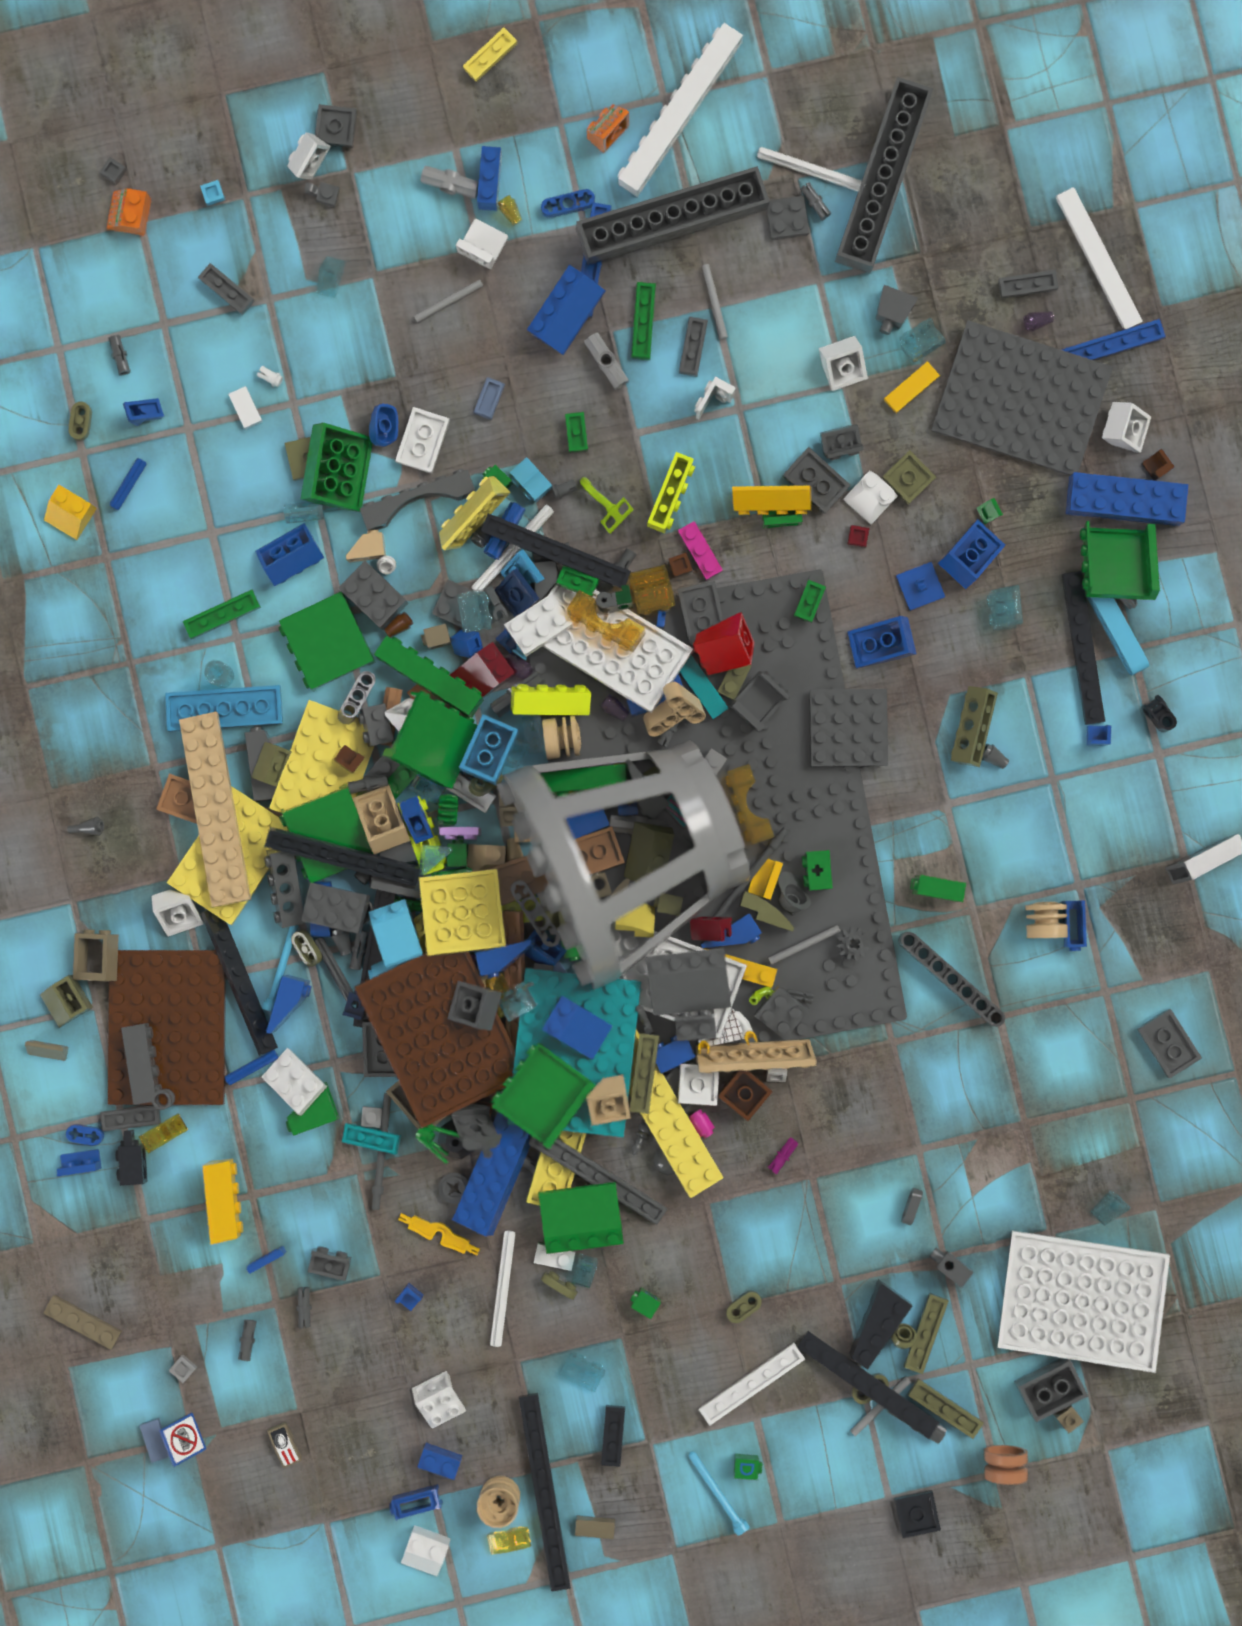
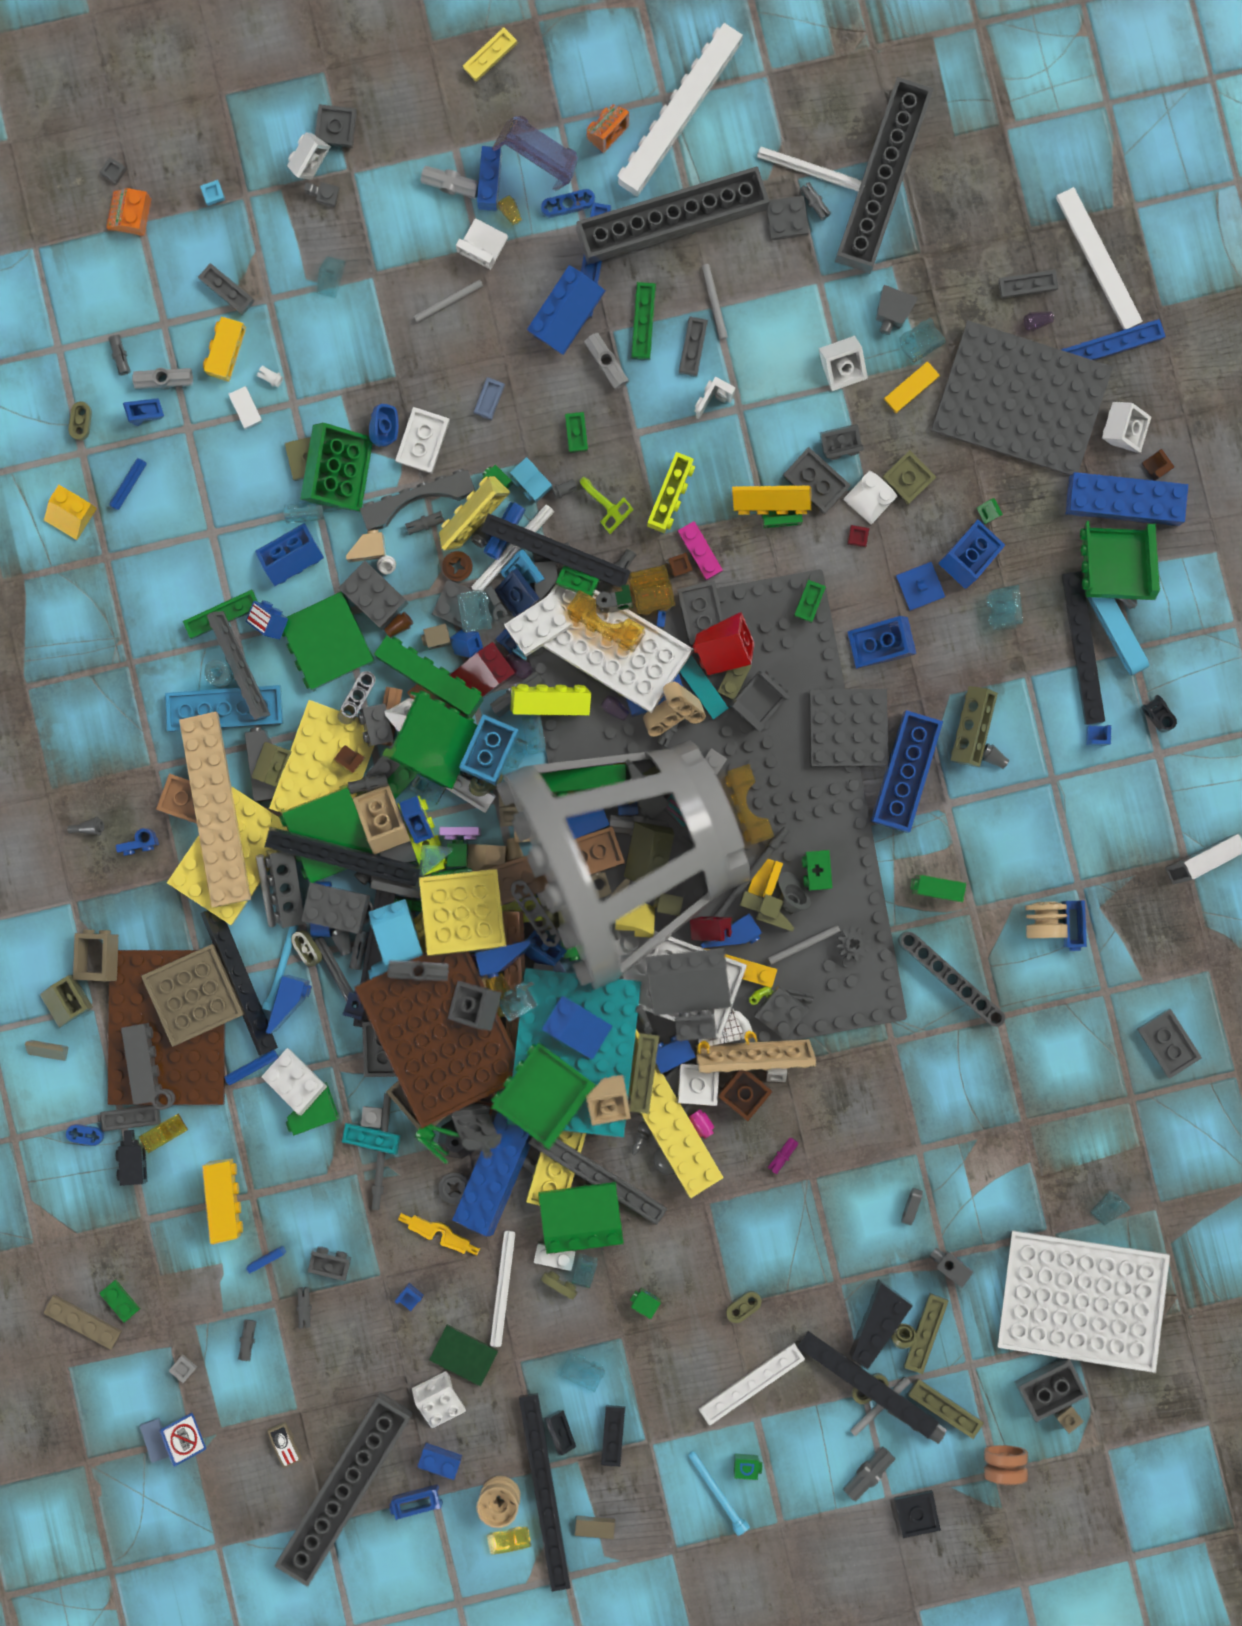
(79, 1162): blue bracket -> none
(119, 1301): none -> green plate
(130, 847): none -> blue plate
(150, 378): none -> light grey piece
(175, 912): white slope -> none
(192, 995): none -> dark tan plate
(224, 348): none -> yellow brick
(238, 665): none -> dark grey plate
(265, 890): none -> light grey bar
(267, 619): none -> blue brick
(343, 1489): none -> dark grey brick
(404, 969): none -> dark grey piece
(424, 522): none -> dark grey pin
(426, 1550): white slope -> none
(447, 810): green gear -> none
(453, 558): none -> reddish brown gear
(463, 1355): none -> dark green tile
(538, 149): none -> clear purple windscreen
(560, 1432): none -> black plate
(561, 737): tan wheel -> none
(770, 906): none -> olive slope
(869, 1474): none -> dark grey piece
(906, 771): none -> blue brick

